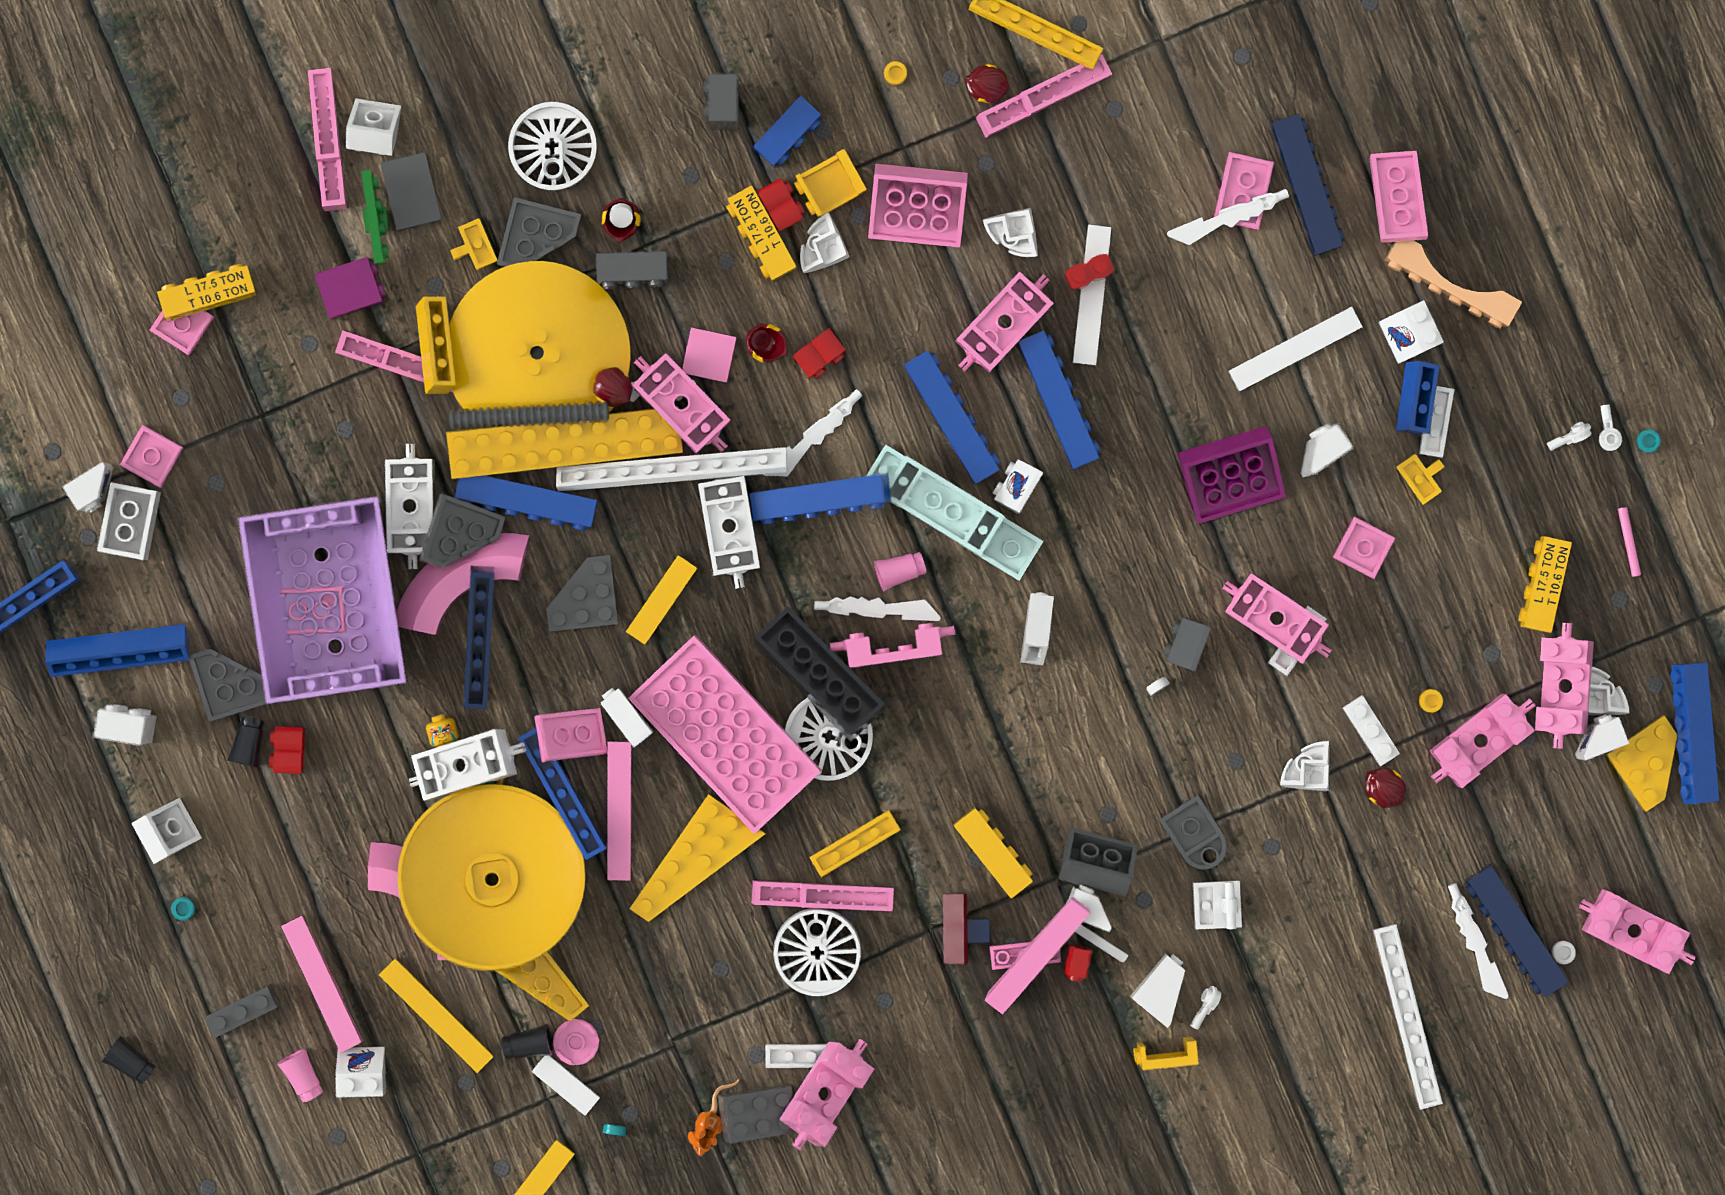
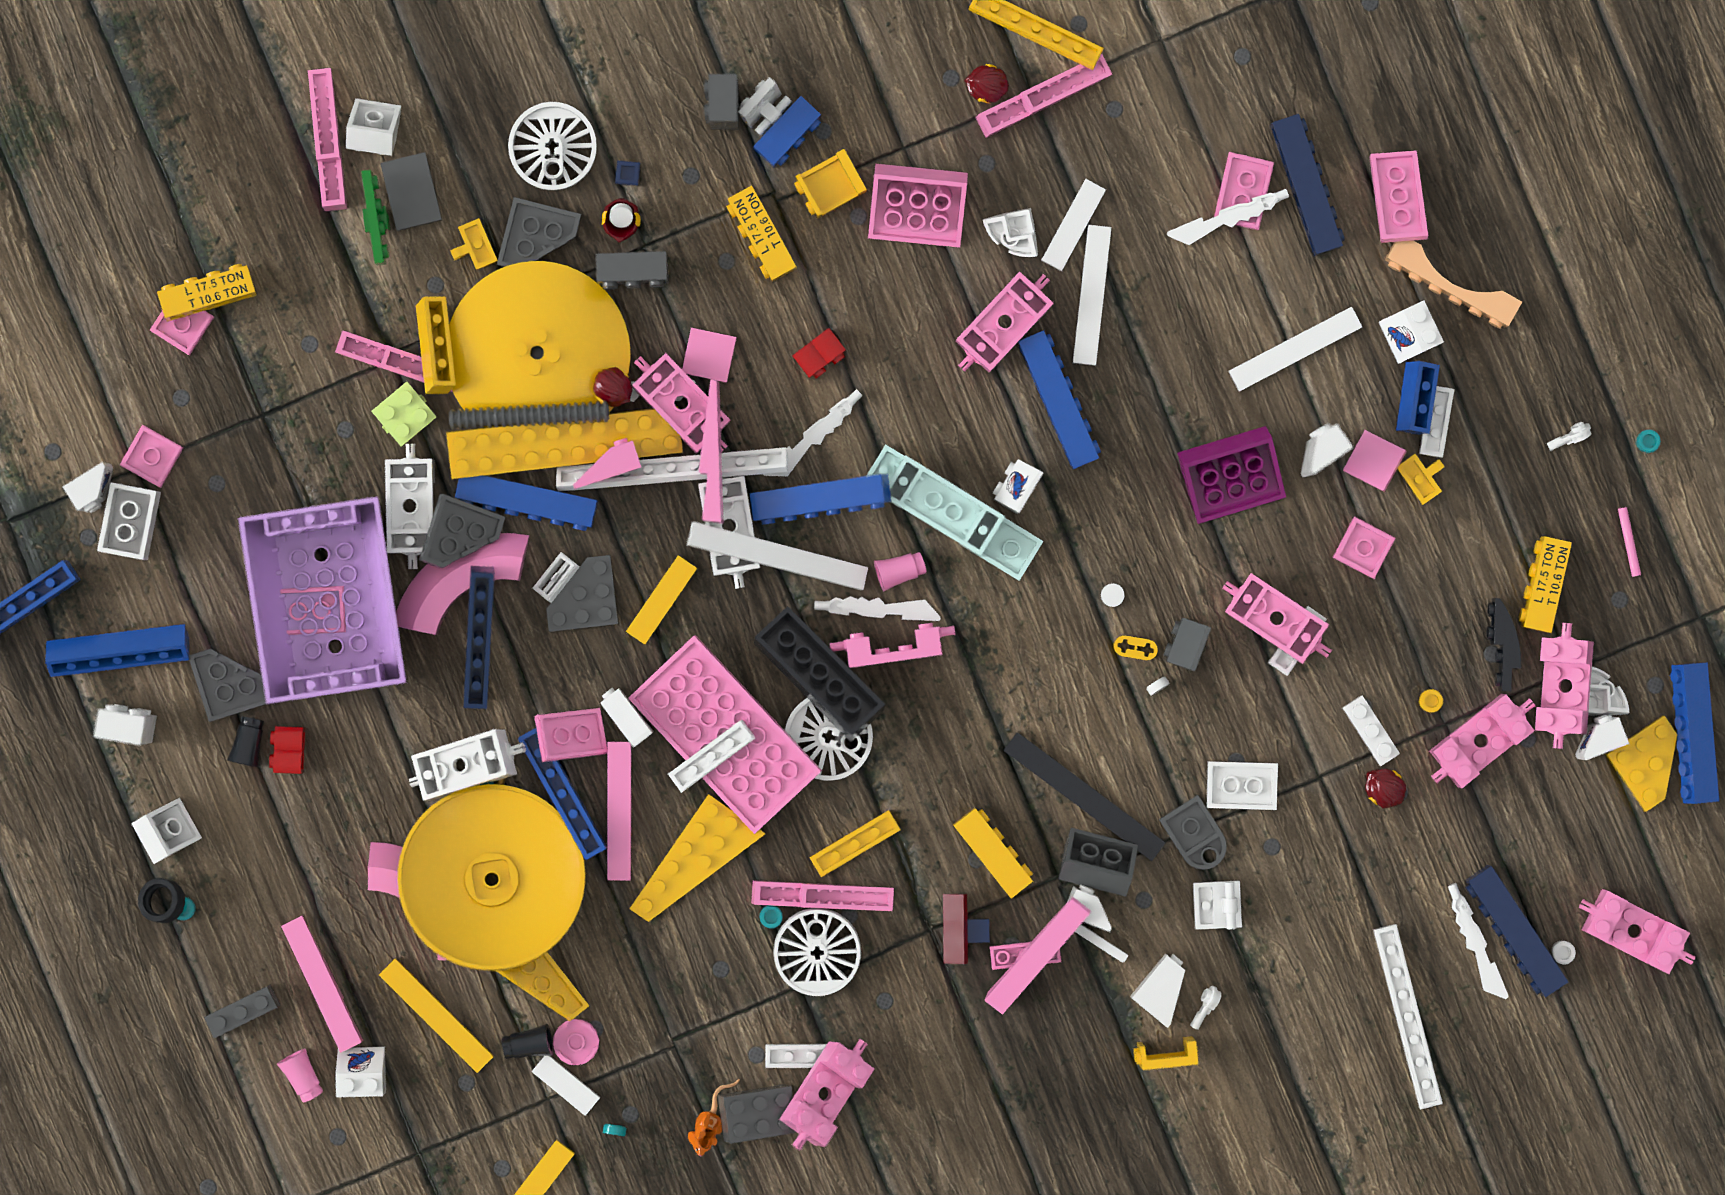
(128, 1061): black plant -> none
(146, 894): none -> black tyre
(350, 288): magenta brick -> none
(404, 414): none -> yellowish green plate
(441, 731): yellow head -> none
(558, 580): none -> white tile
(614, 462): none -> bright pink slope
(627, 173): none -> dark blue tile
(711, 755): none -> white tile
(712, 458): none -> bright pink slope
(761, 105): none -> white plate
(766, 343): dark red hair -> none
(771, 916): none -> teal tile
(777, 556): none -> white tile
(780, 205): red brick -> none
(823, 246): white brick -> none
(895, 73): yellow tile -> none
(951, 417): blue brick -> none
(1037, 628): white slope -> none
(1073, 225): none -> white tile
(1077, 962): red brick -> none
(1084, 796): none -> black tile
(1095, 270): red brick -> none
(1112, 595): none -> white tile
(1136, 642): none -> yellow beam
(1242, 785): none -> white plate
(1308, 769): white brick -> none
(1374, 461): none -> bright pink tile
(1503, 633): none -> black slope
(1609, 438): white plate -> none

